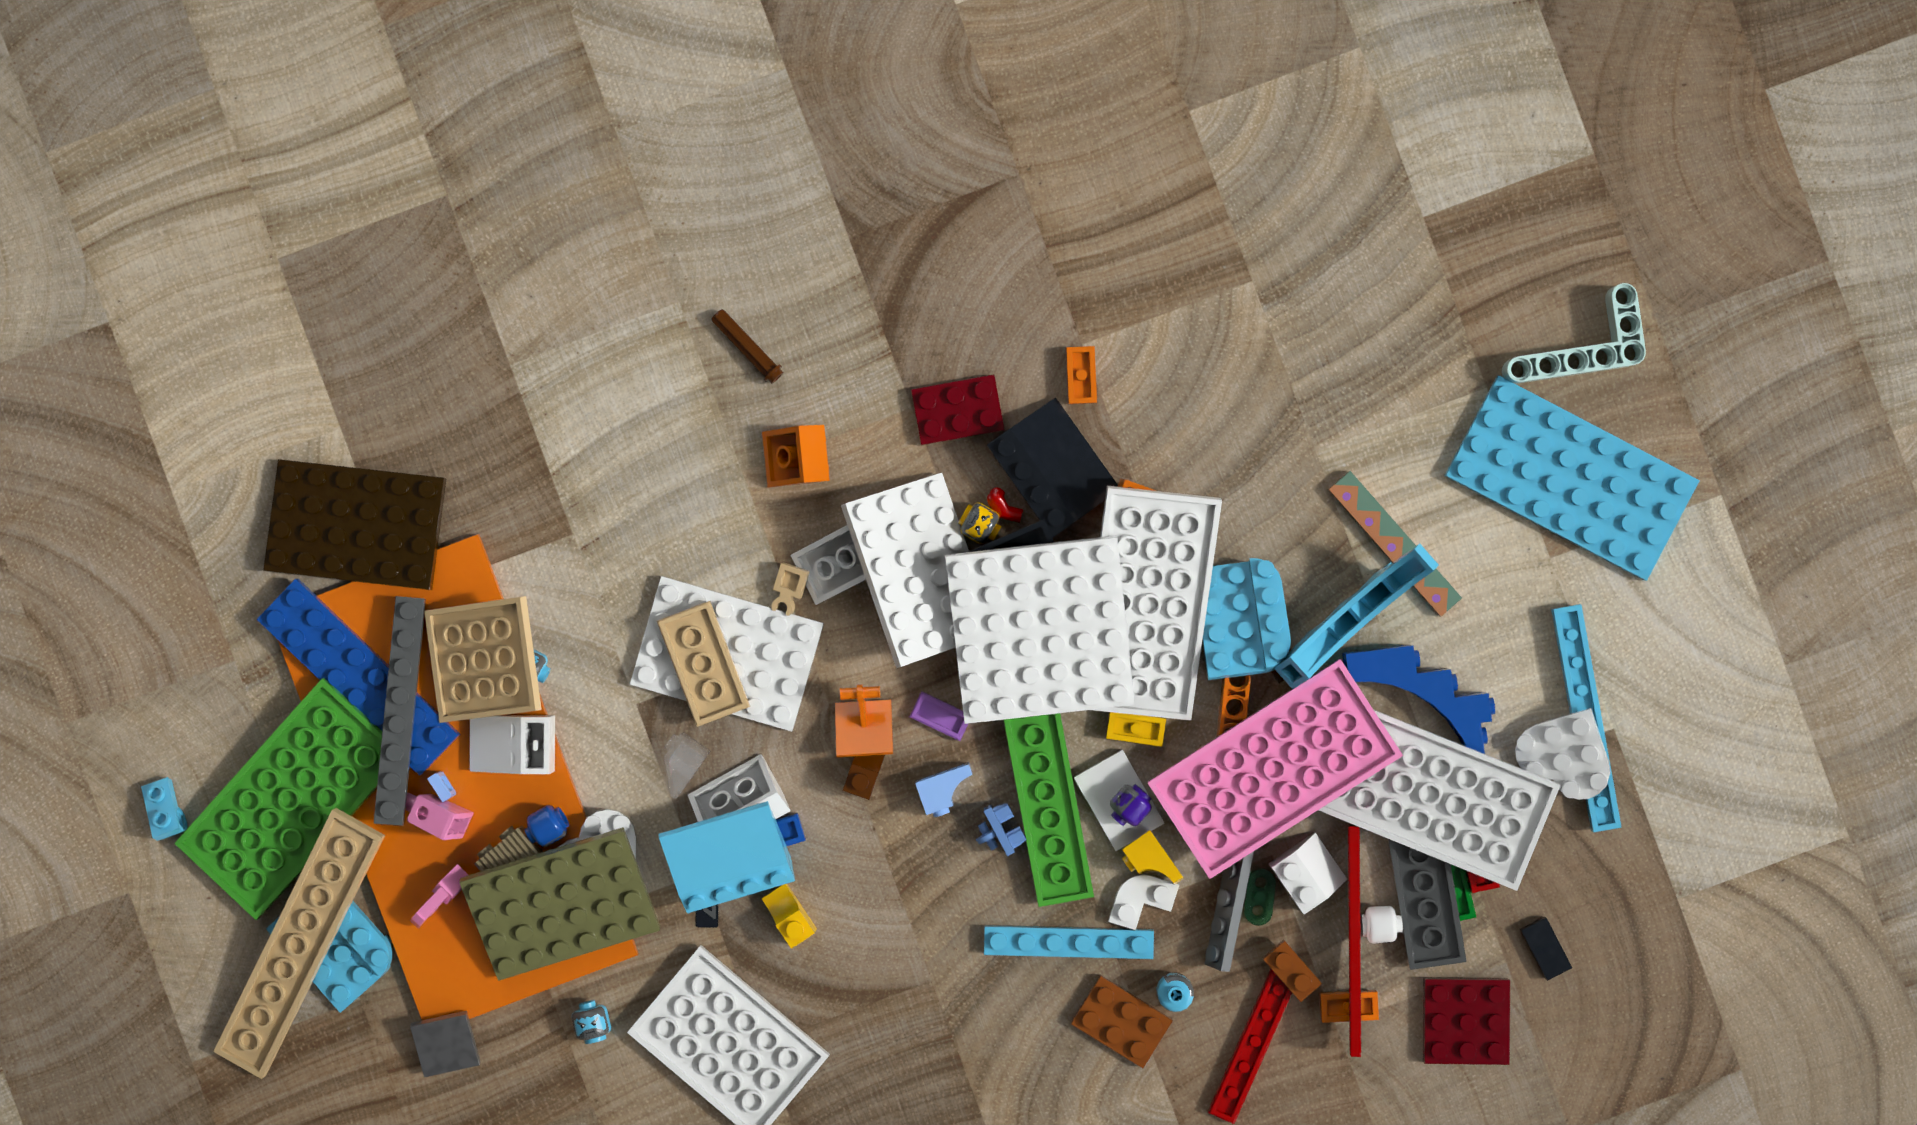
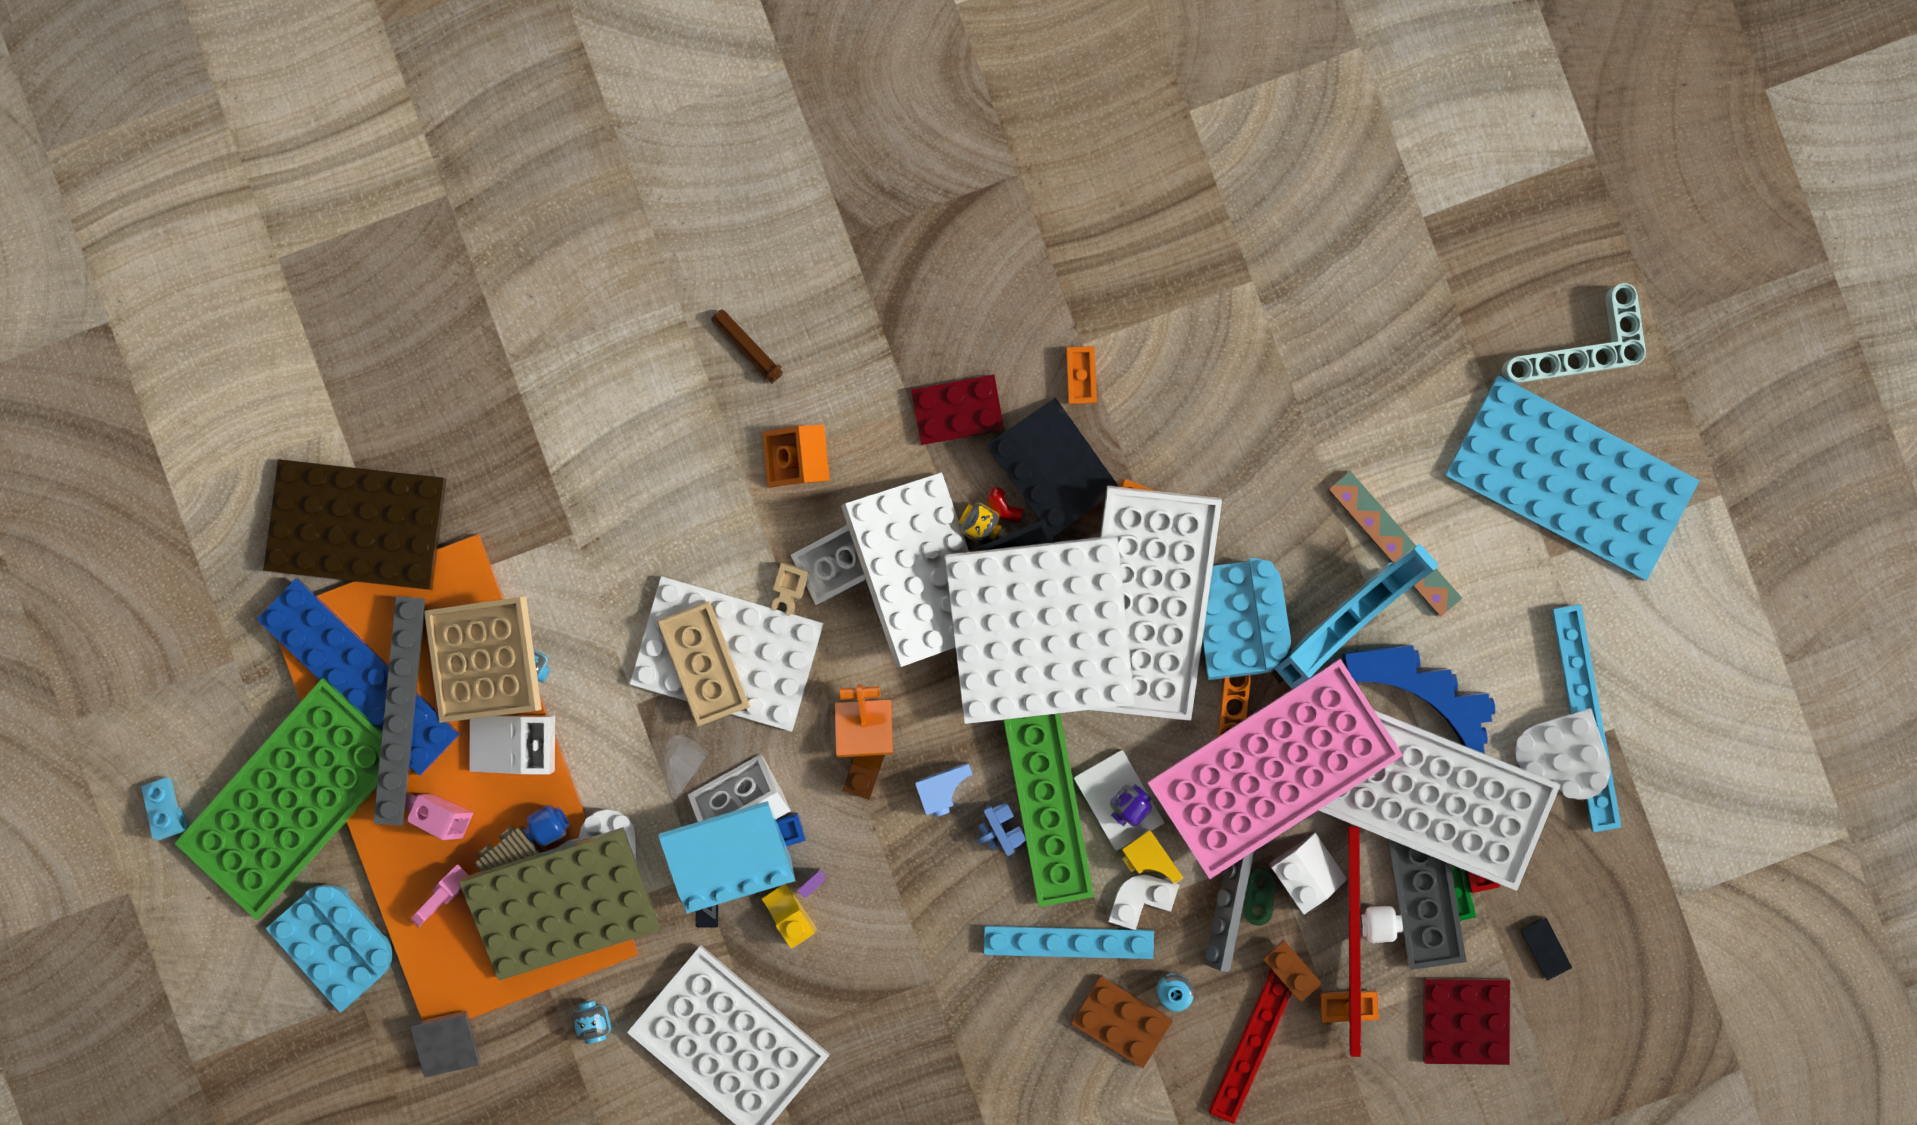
(299, 943): tan plate -> none
(442, 786): light blue tile -> none
(812, 883): none -> medium lavender tile
(939, 716): medium lavender tile -> none
(1136, 728): yellow plate -> none

